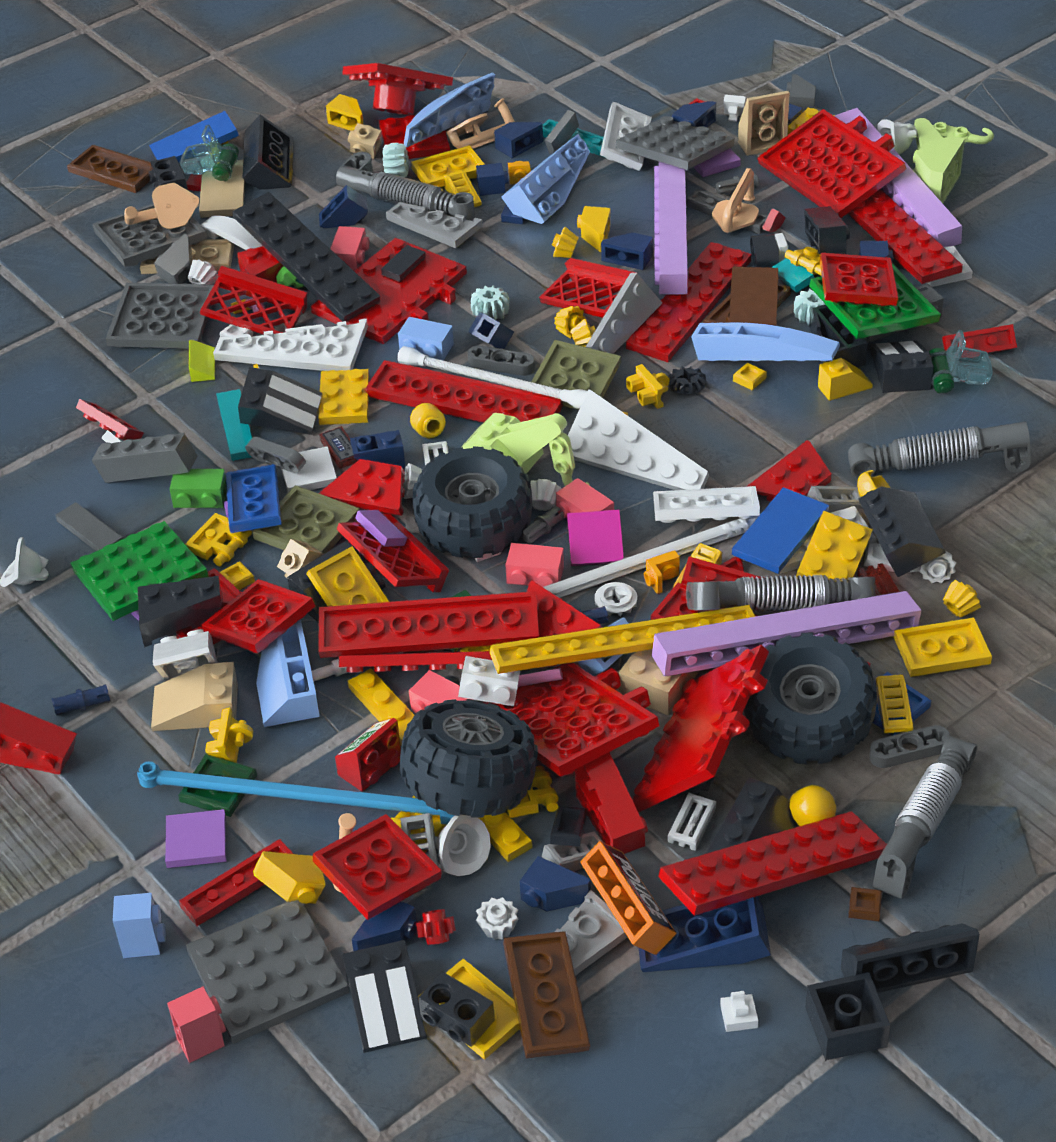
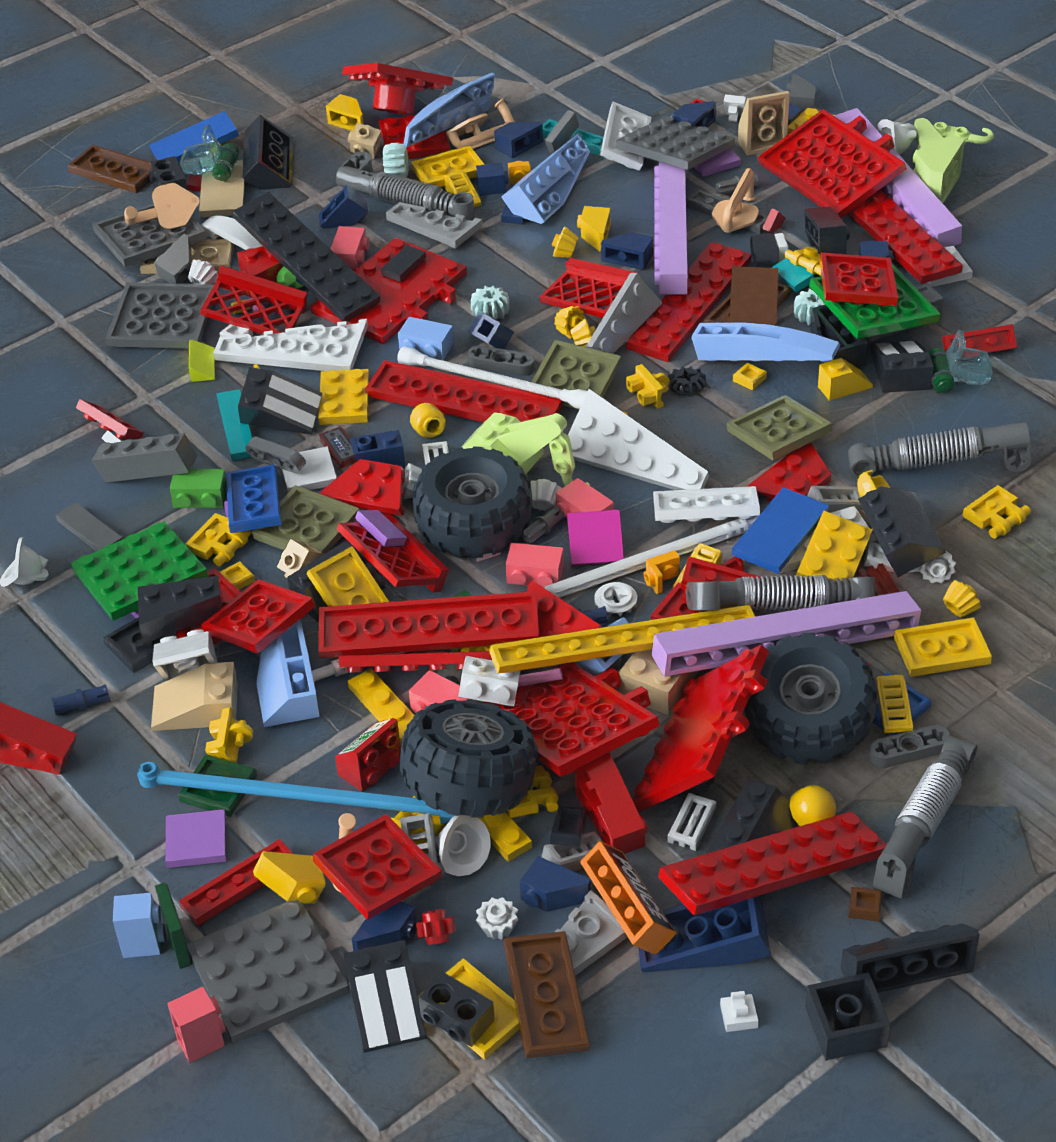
(129, 646): none -> black tile
(173, 925): none -> dark green tile
(779, 427): none -> olive plate
(991, 506): none -> yellow plate

